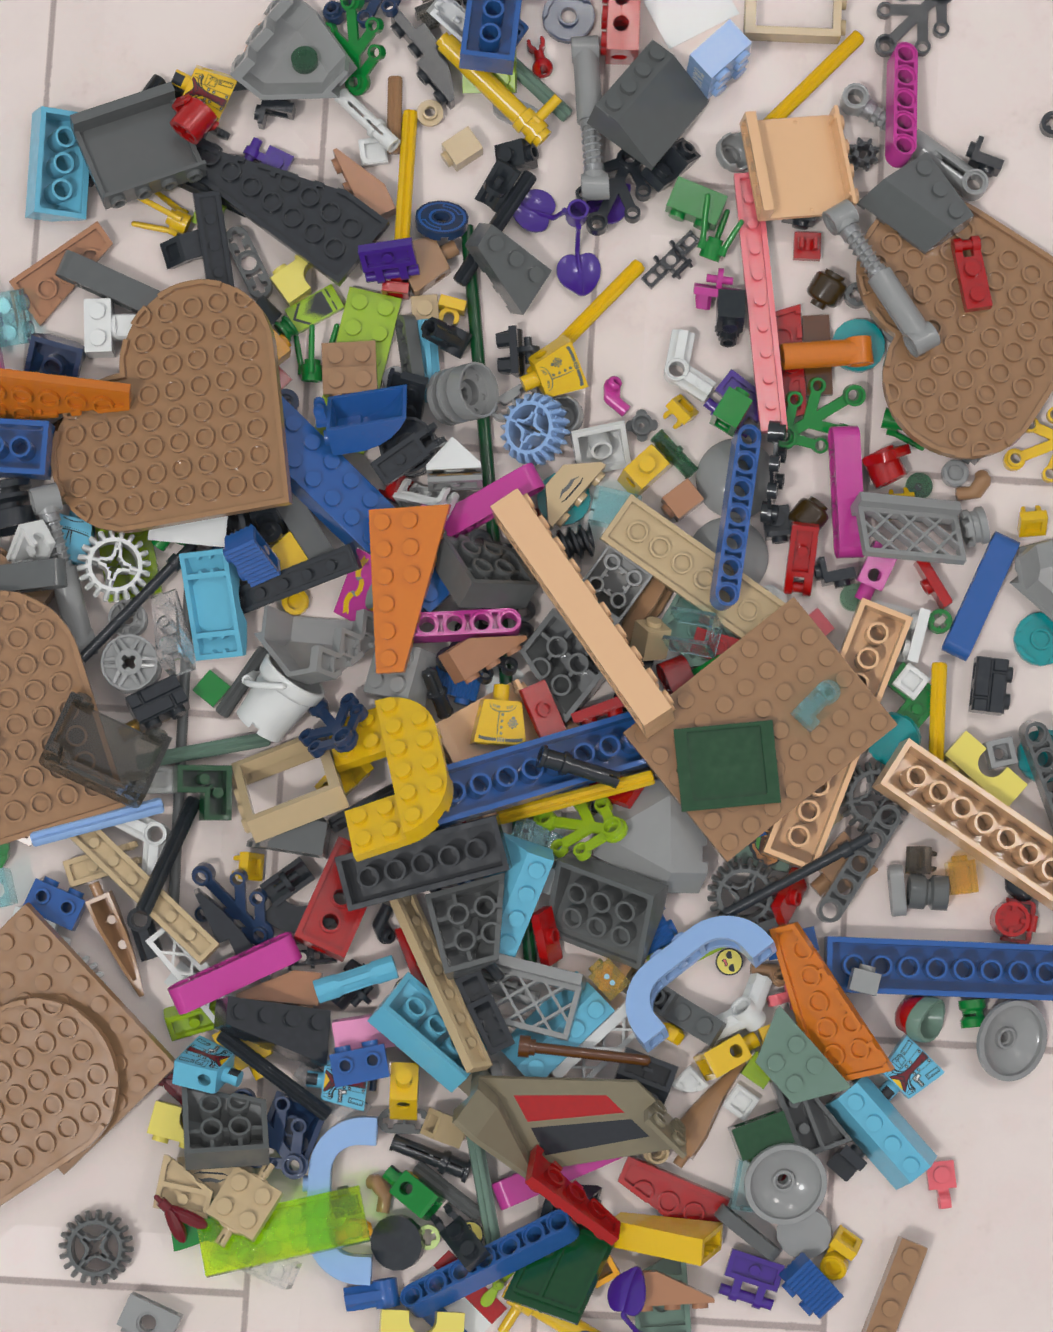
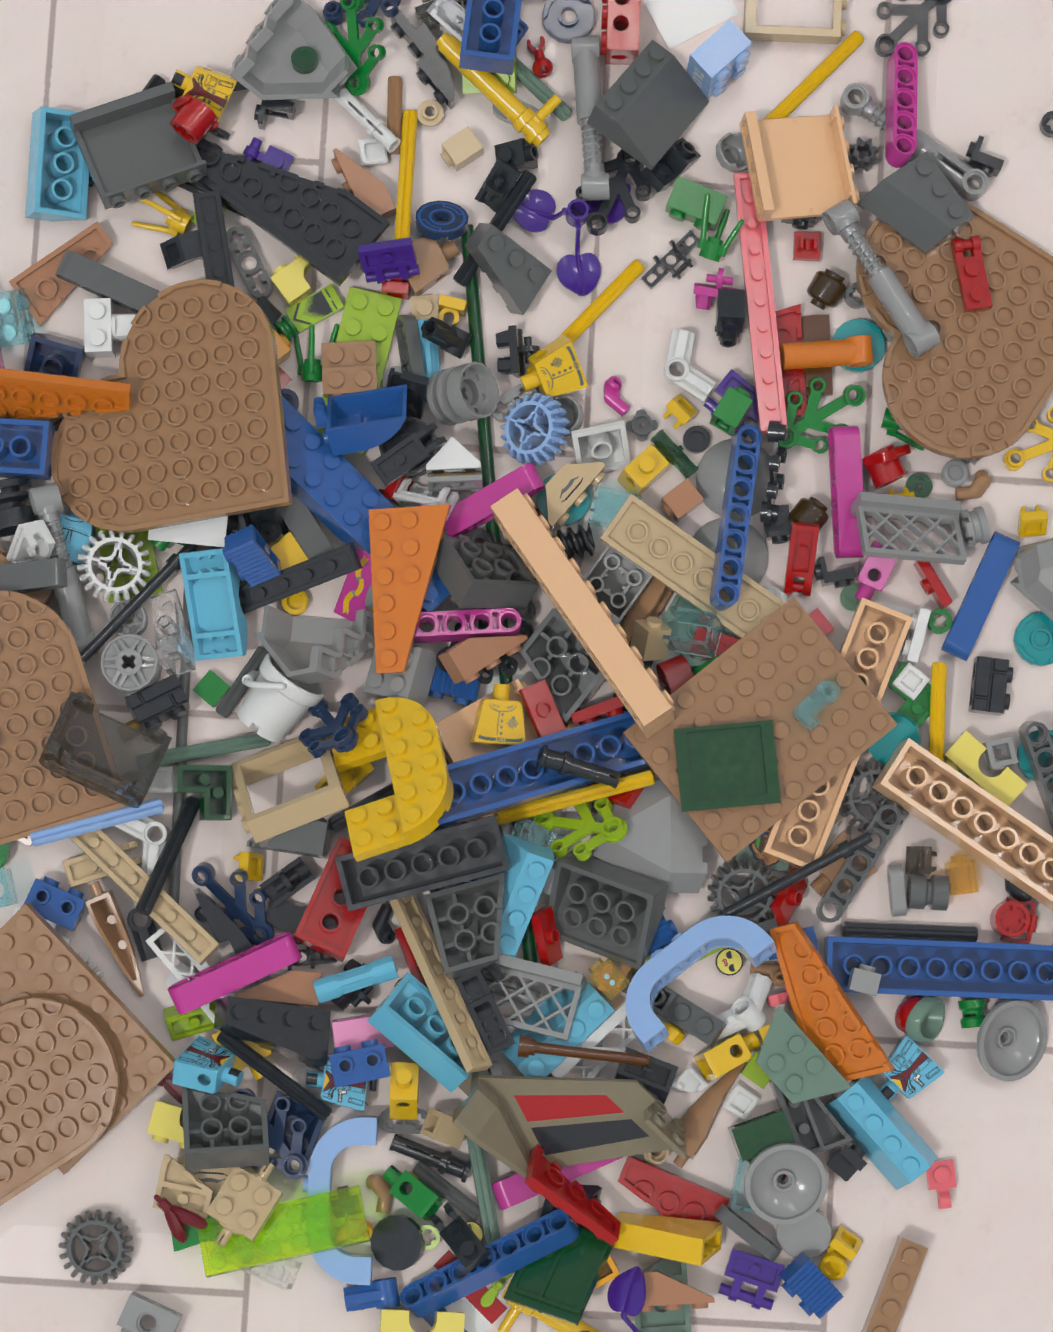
(437, 693): black axle -> none
(696, 439): none -> black tile
(910, 931): none -> black axle

